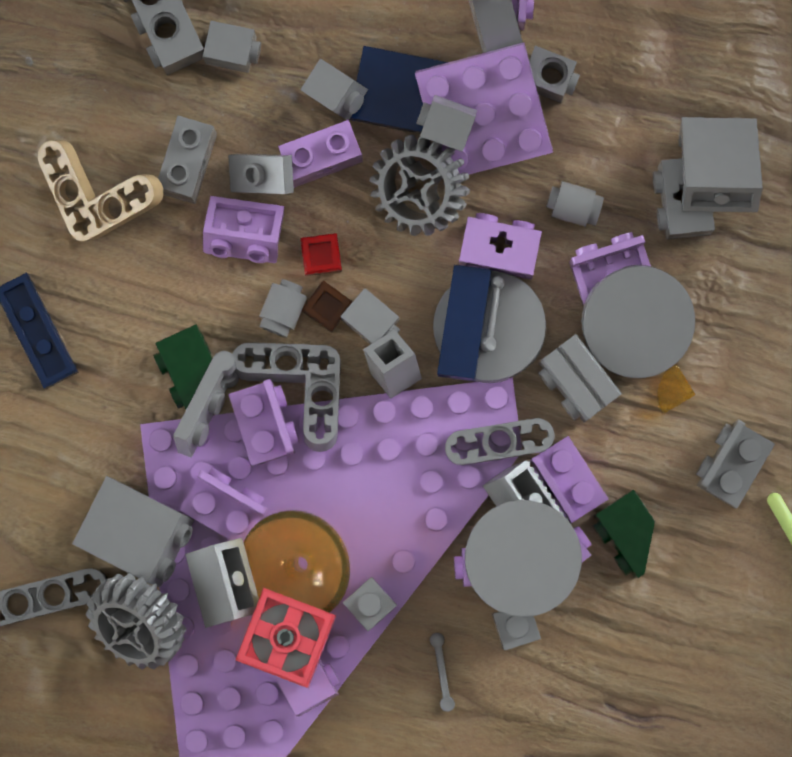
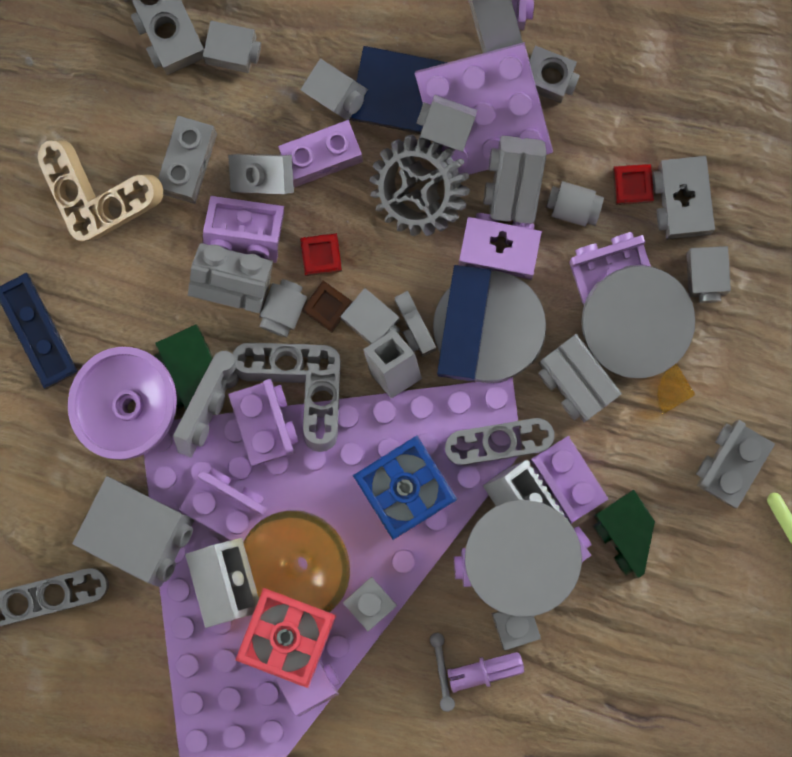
(101, 400): none -> lavender dish
(135, 621): light grey gear -> none
(230, 277): none -> light grey brick
(405, 487): none -> blue piece
(417, 333): none -> light grey plate
(485, 671): none -> lavender axle
(489, 343): light grey hinge -> none
(516, 180): none -> light grey brick
(633, 184): none -> red tile
(708, 273): none -> light grey brick
(720, 164): light grey panel -> none

